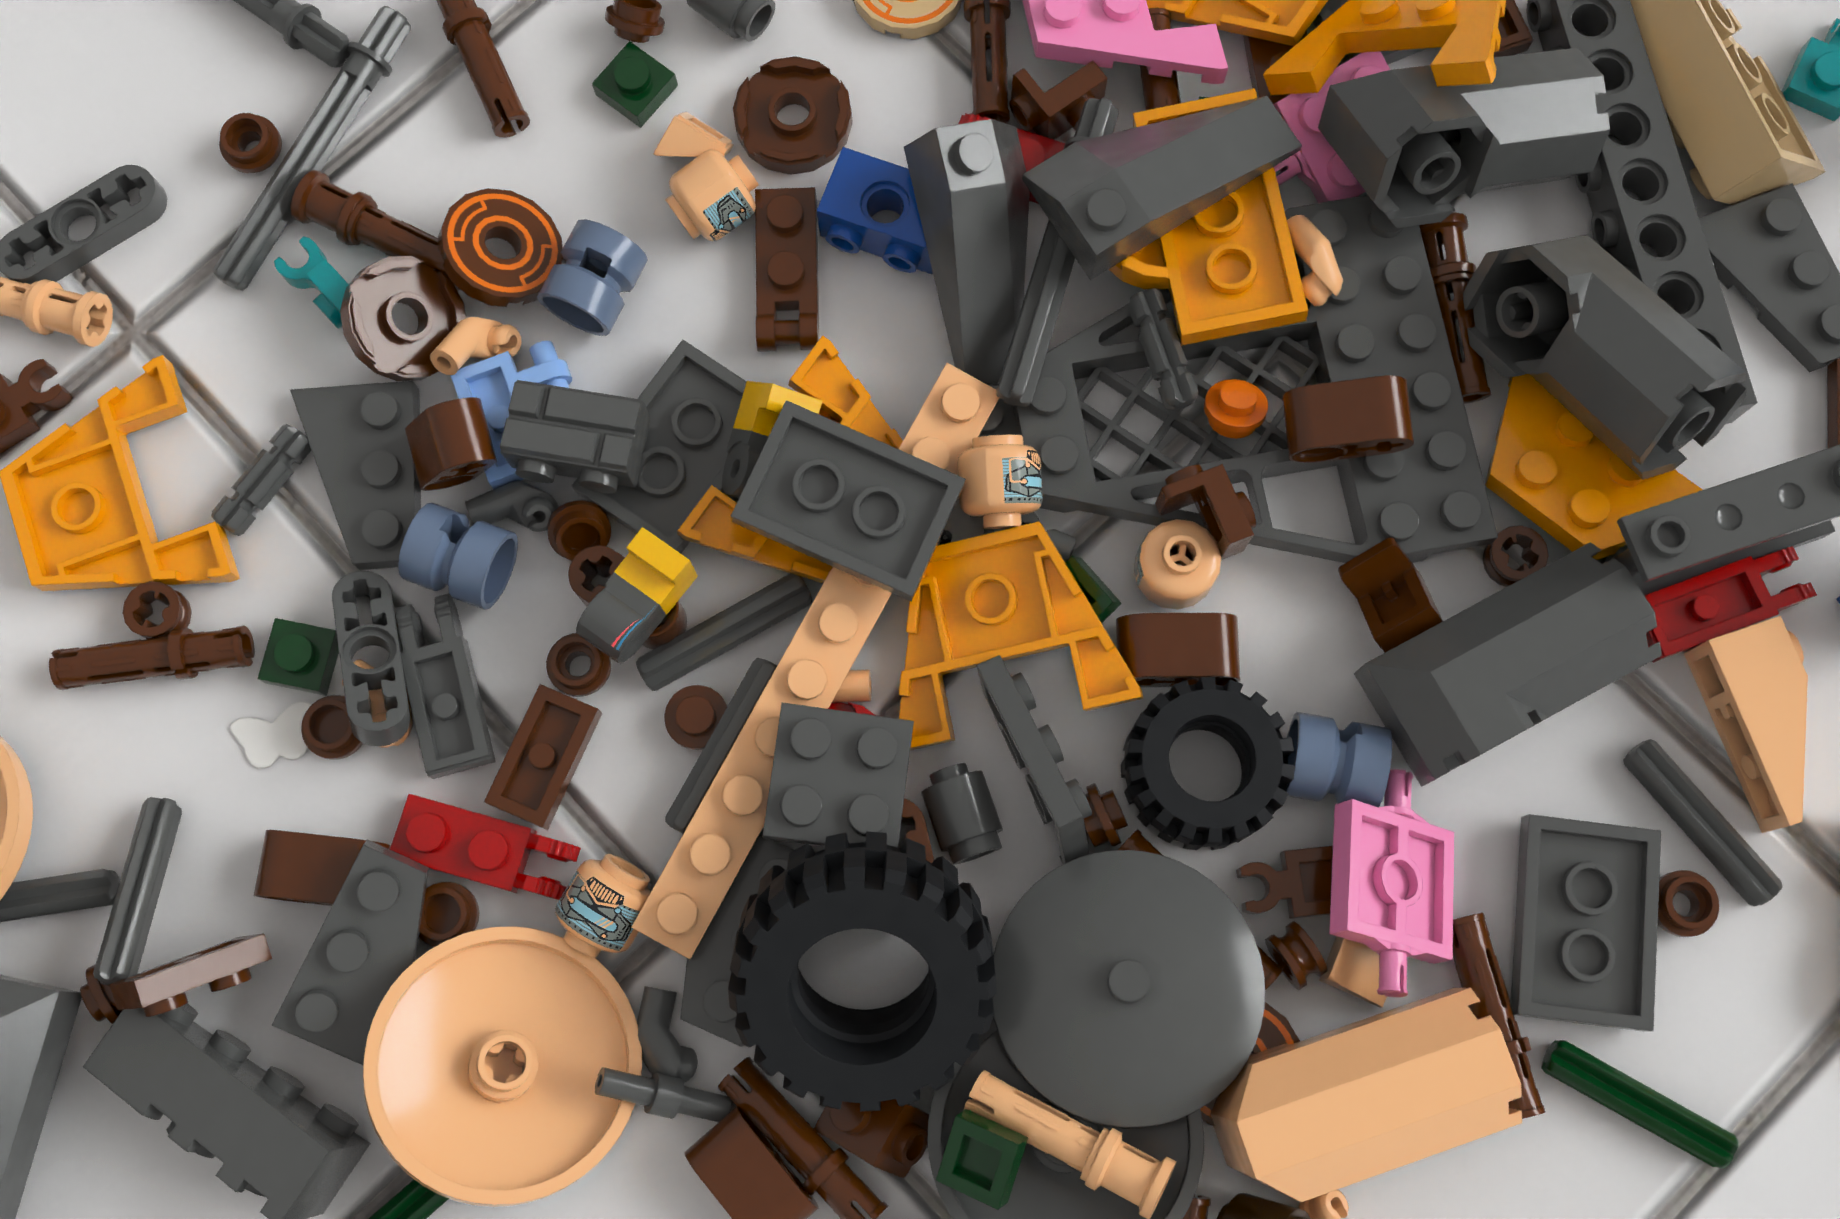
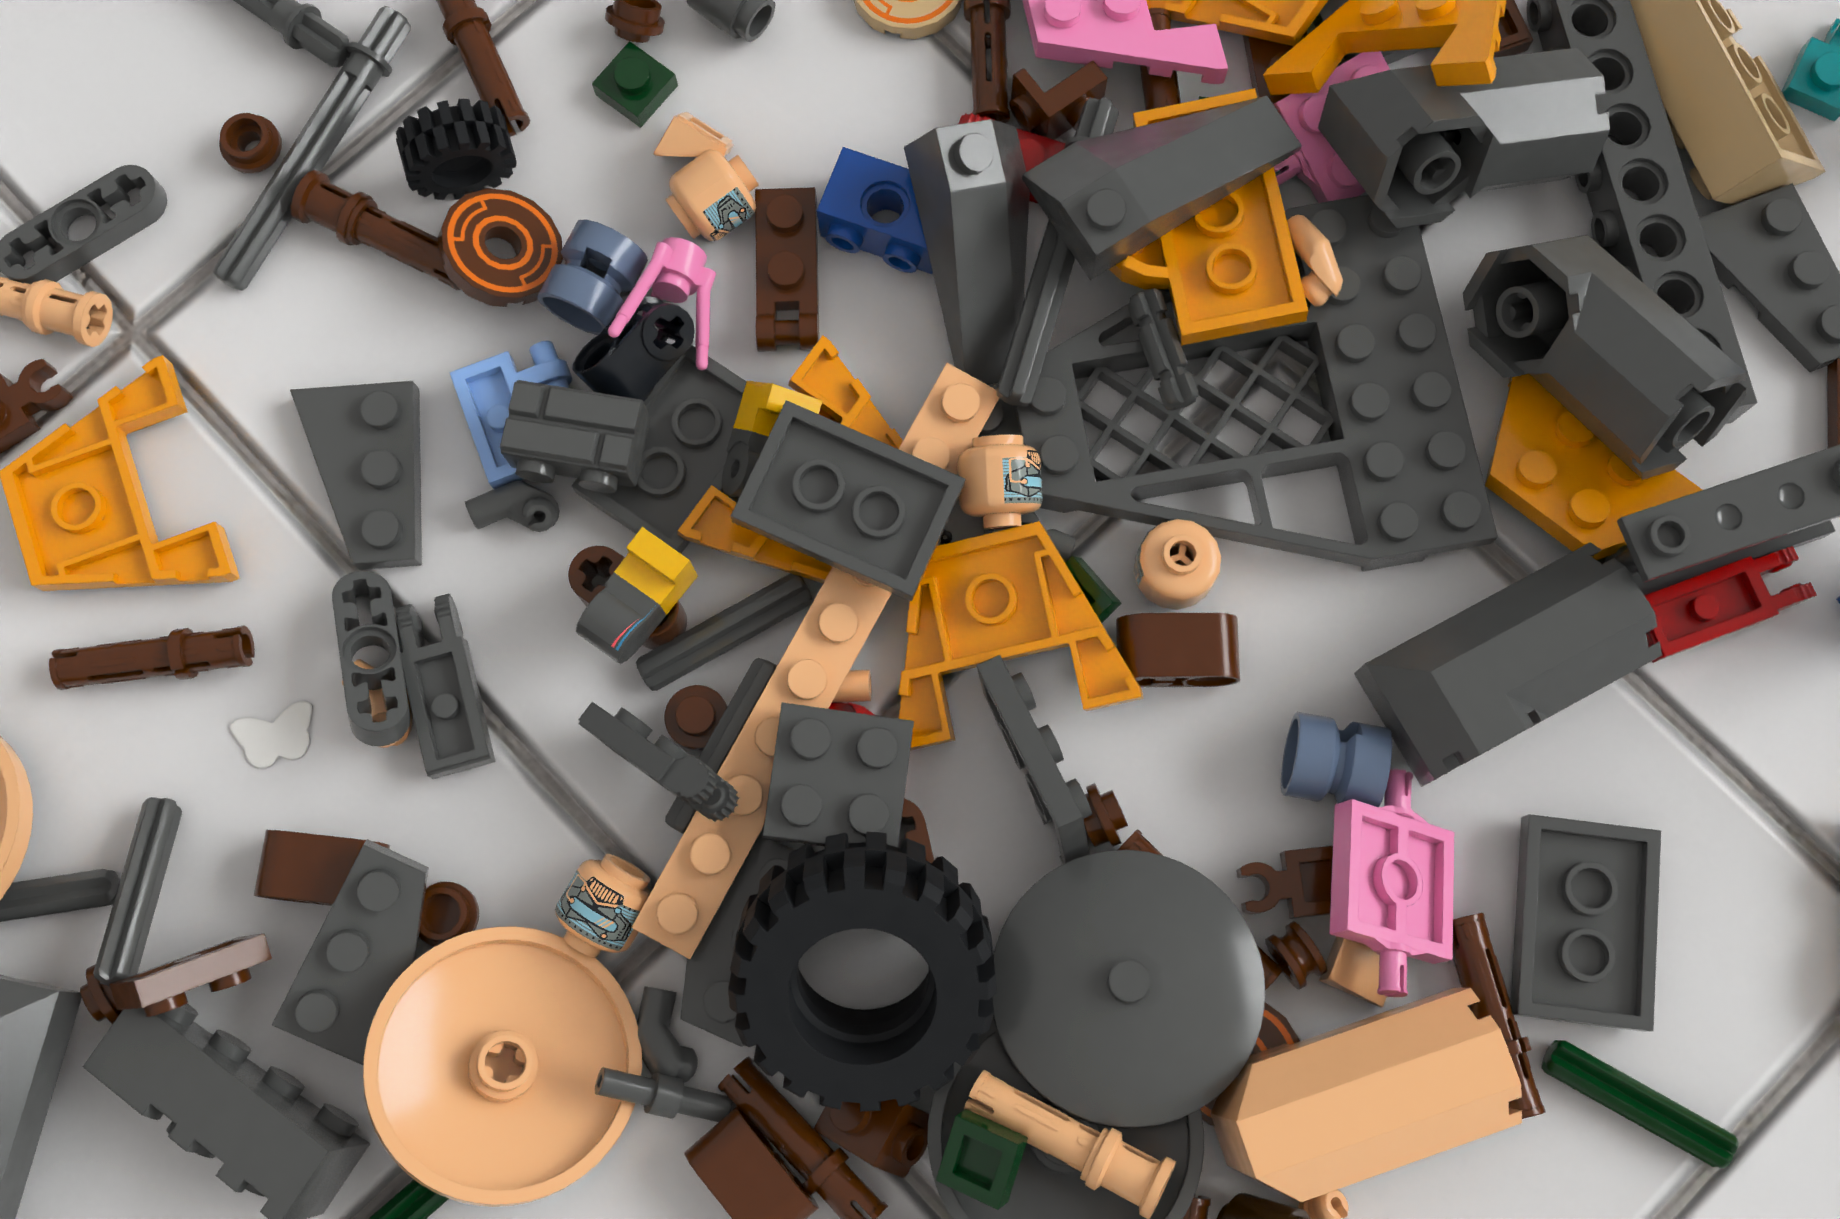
(138, 608): reddish brown bush -> none
(262, 480): dark grey axle -> none
(300, 657): dark green plate -> none
(319, 275): teal plate -> none
(328, 729): reddish brown plate -> none
(369, 320): tile -> none
(449, 552): sand blue wheel -> none
(450, 443): reddish brown beam -> none
(455, 149): none -> black tyre
(474, 339): light nougat arm -> none
(476, 846): red hinge -> none
(543, 757): reddish brown plate -> none
(559, 663): reddish brown plate -> none
(577, 527): reddish brown plate -> none
(640, 354): none -> black piece
(662, 761): none -> dark grey hinge
(675, 272): none -> bright pink plant
(799, 146): reddish brown tile -> none
(962, 813): dark grey brick -> none
(1223, 512): reddish brown bracket -> none
(1235, 408): orange plate -> none
(1242, 724): black tyre -> none
(1348, 419): reddish brown beam -> none
(1390, 594): reddish brown bracket -> none
(1452, 277): reddish brown pin -> none
(1496, 560): reddish brown bush -> none
(1702, 898): reddish brown plate -> none
(1703, 823): dark grey axle -> none
(1759, 707): light nougat slope -> none

